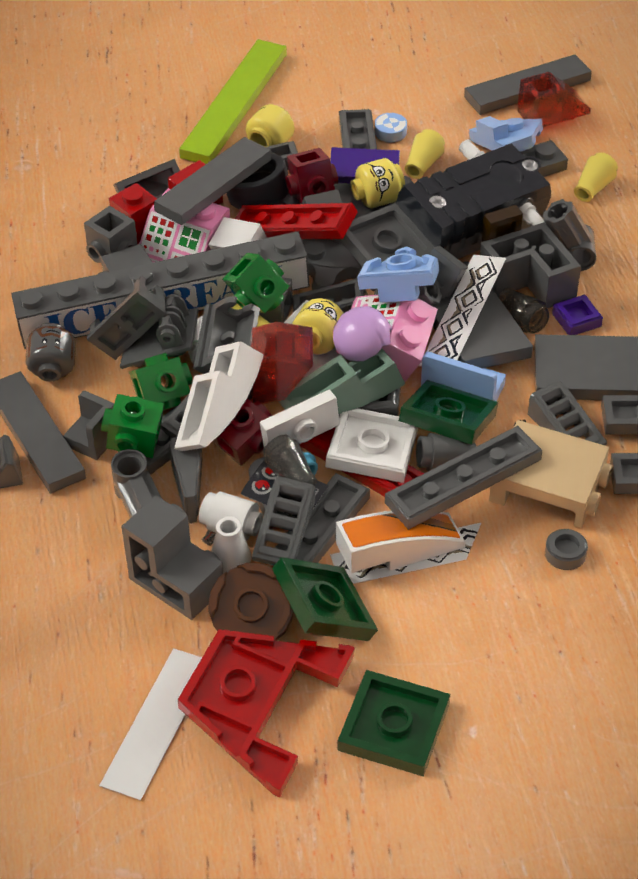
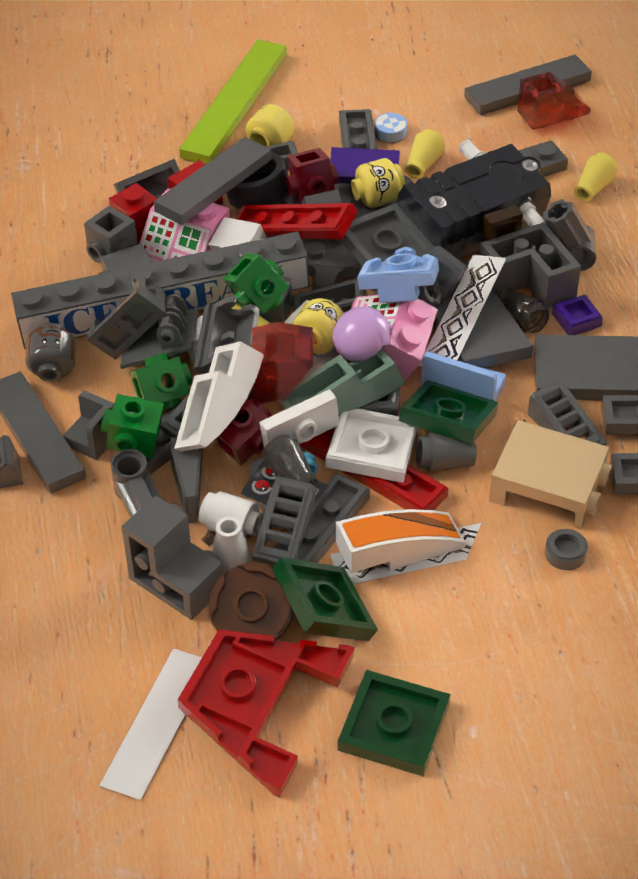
(463, 477): dark grey tile -> none
(498, 133): light blue plate -> none

